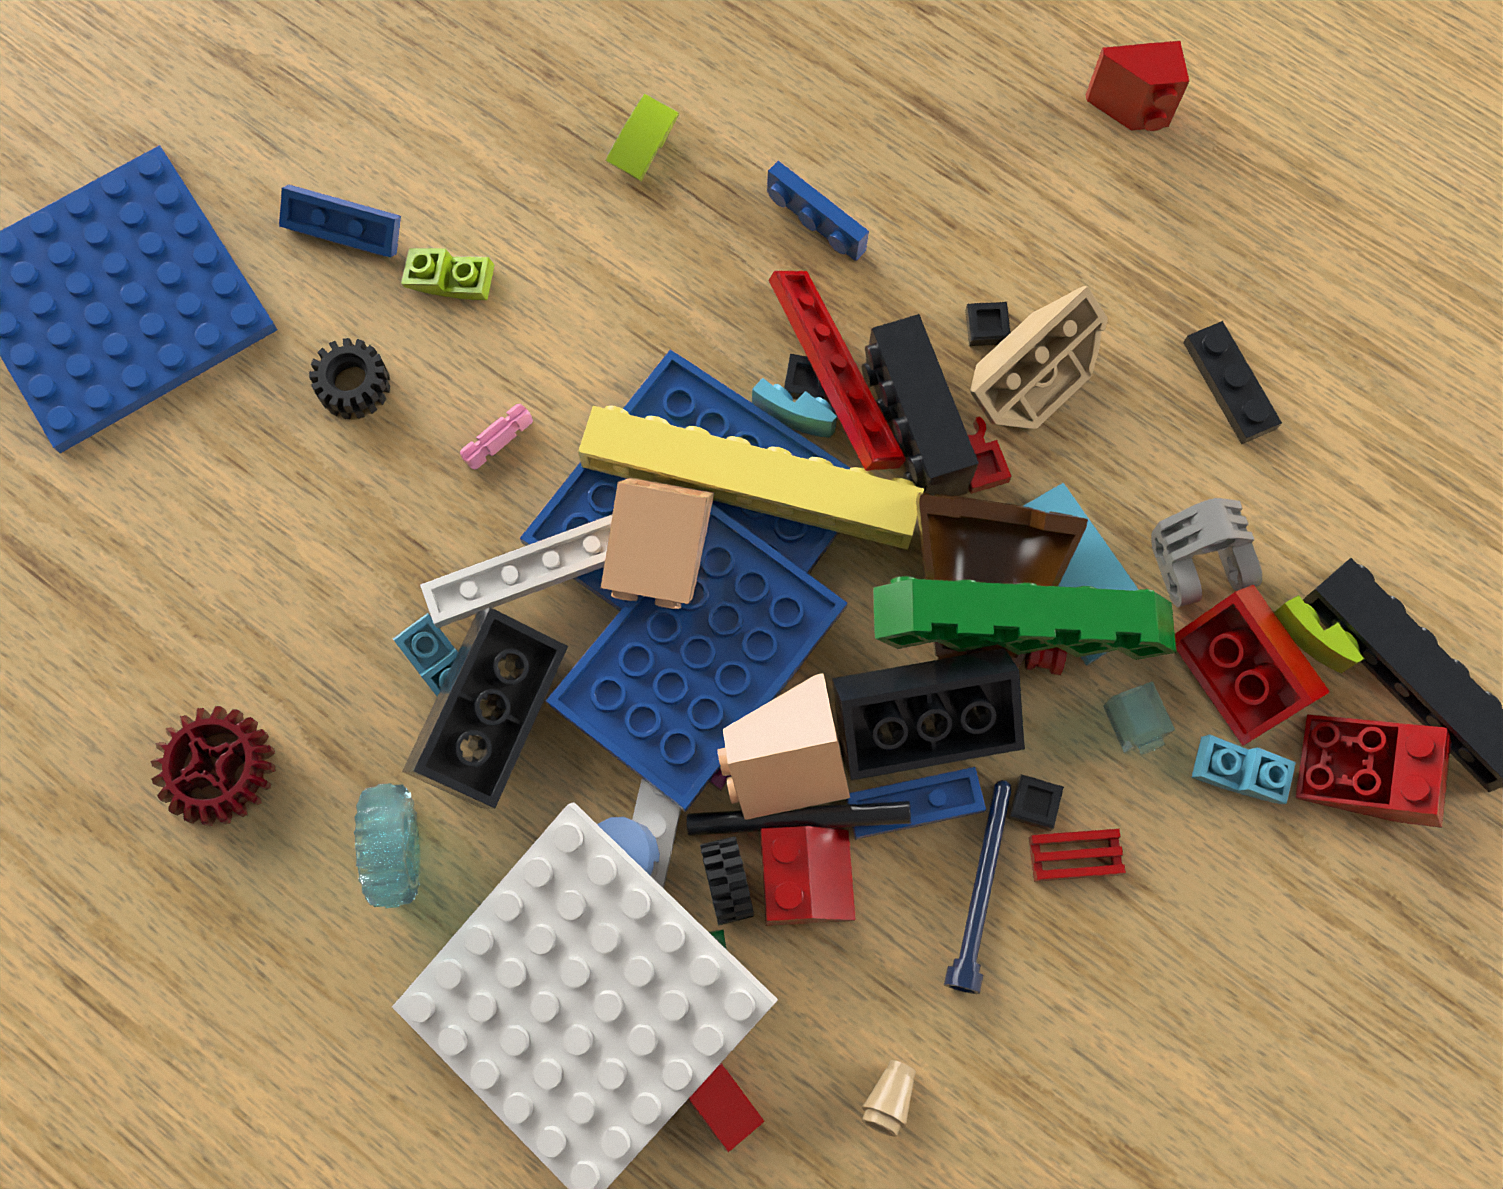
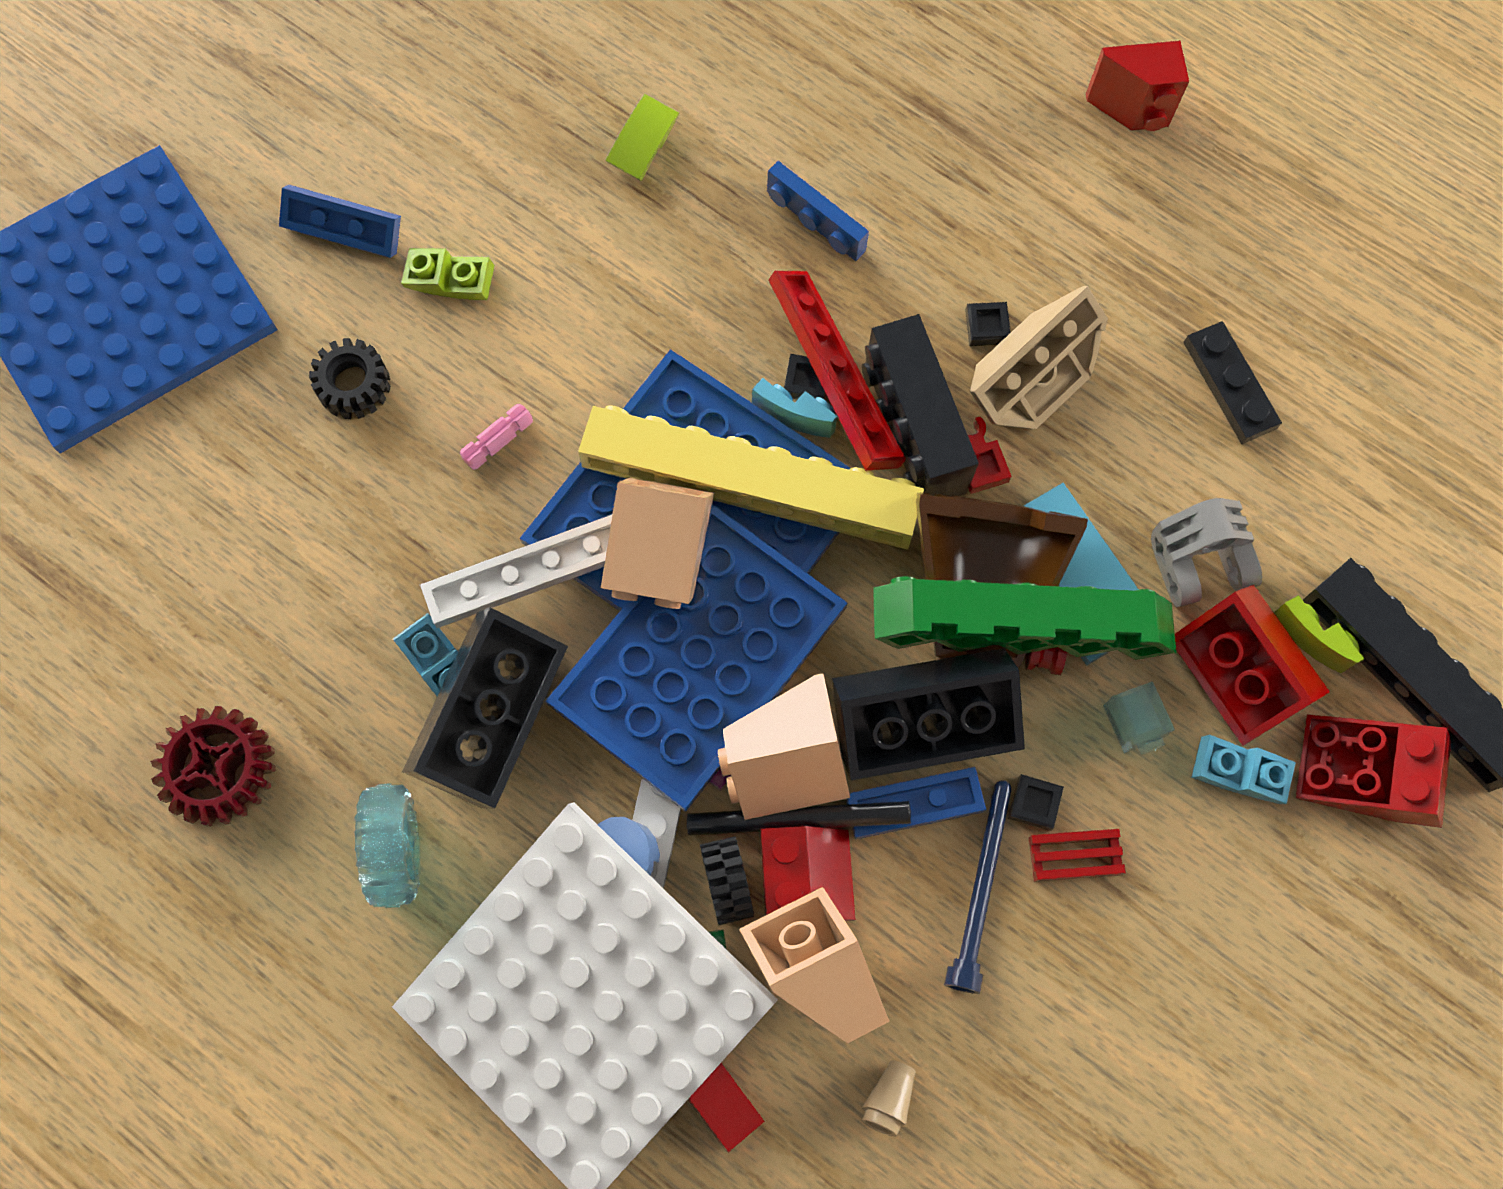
(817, 965): none -> light nougat slope

